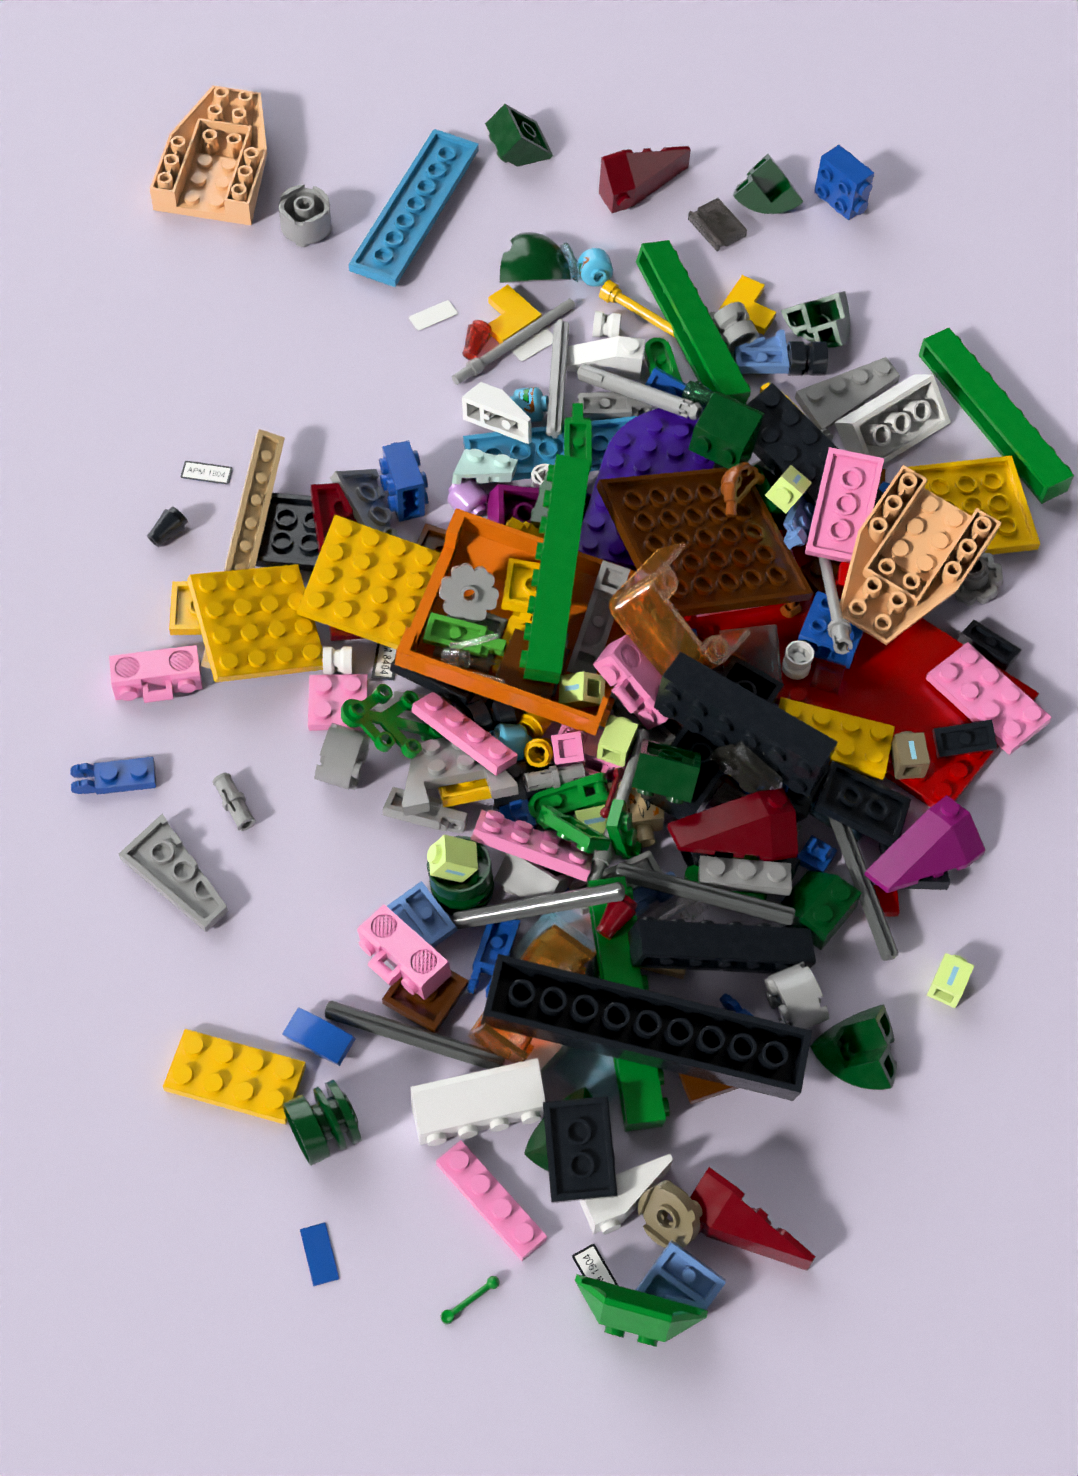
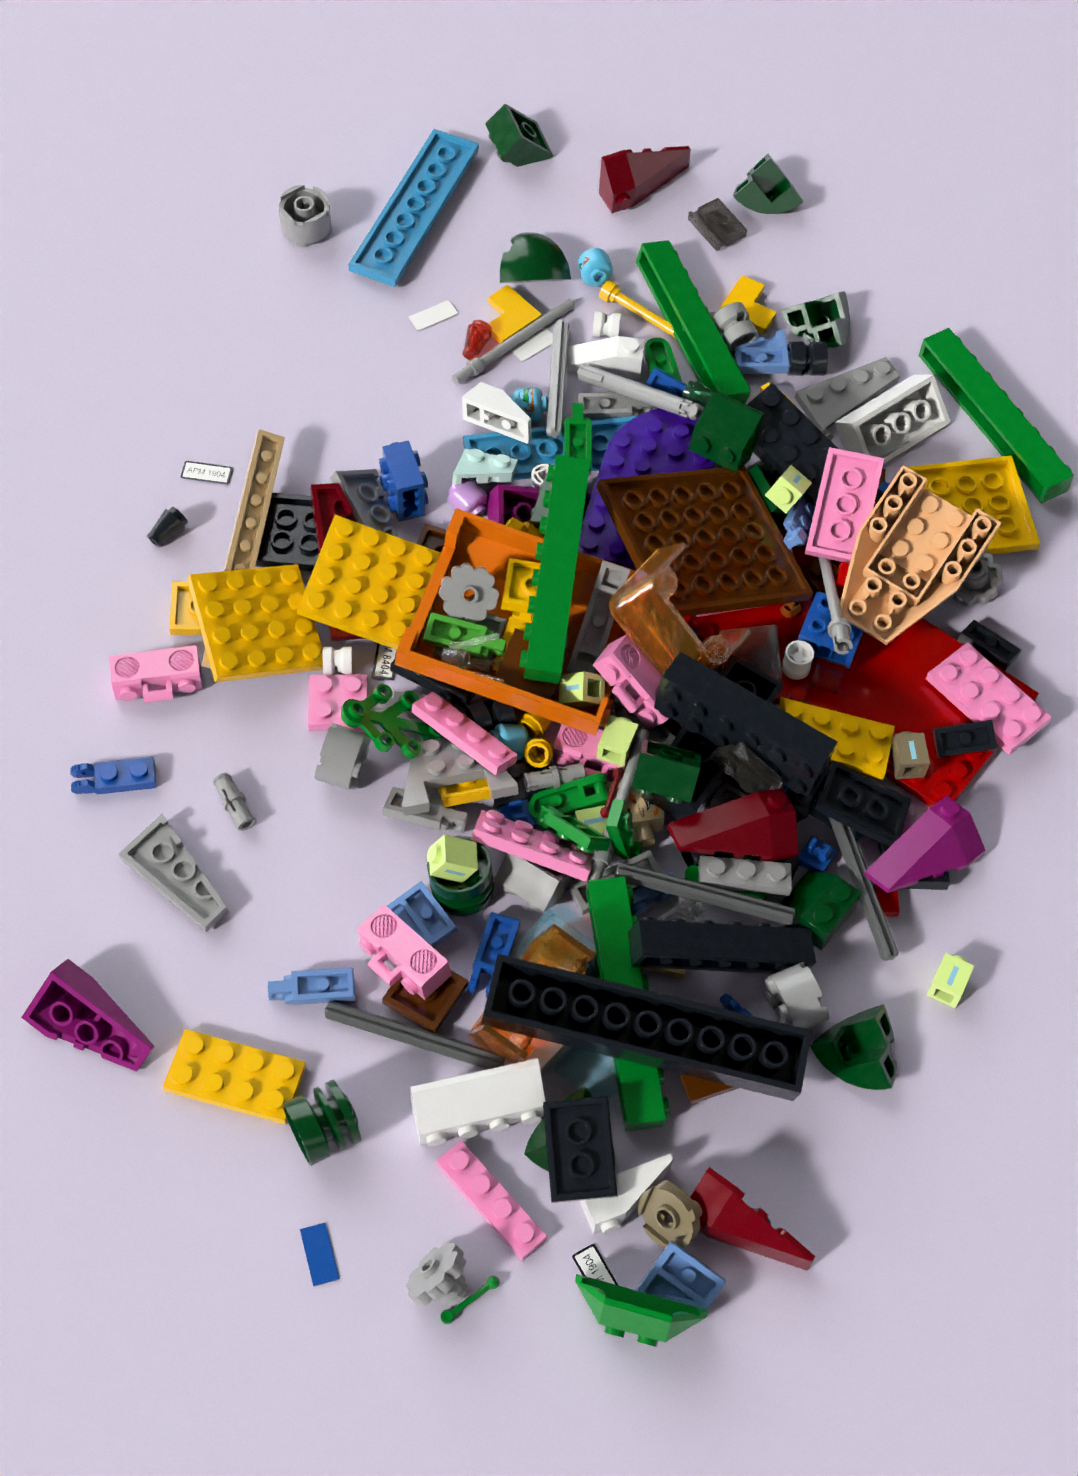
(82, 1013): none -> magenta wedge
(214, 159): light nougat wedge -> none
(314, 986): none -> medium blue hinge
(319, 1036): blue slope -> none
(439, 1277): none -> light grey plant
(539, 905): dark grey axle -> none
(568, 748): bright pink plate -> none
(572, 262): clear light blue piece -> none
(616, 916): dark red cone -> none
(736, 485): dark orange piece -> none
(844, 182): blue brick -> none

